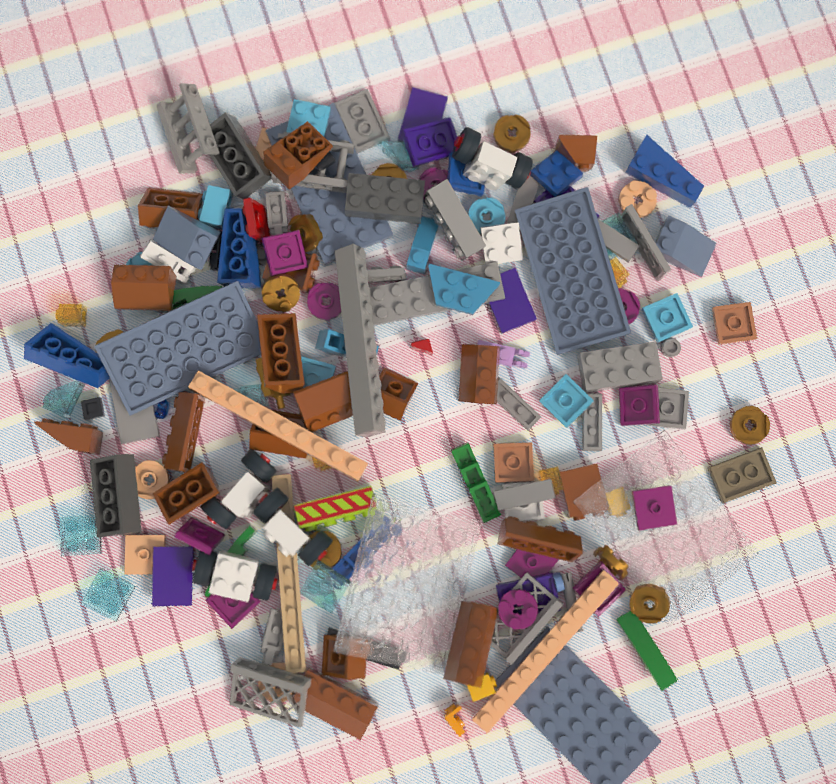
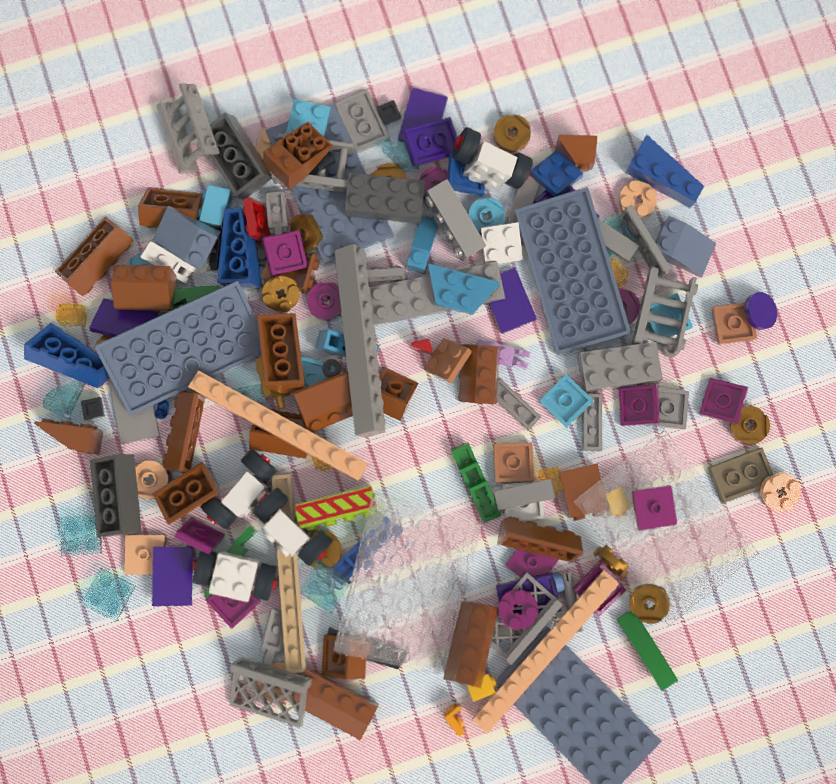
(94, 256): none -> dark orange slope
(114, 321): none -> dark purple tile
(331, 362): none -> black plate
(389, 112): none -> black plate
(447, 360): none -> nougat plate
(646, 315): none -> light grey fence
(723, 401): none -> magenta plate
(760, 311): none -> dark purple tile
(787, 499): none -> light nougat plate

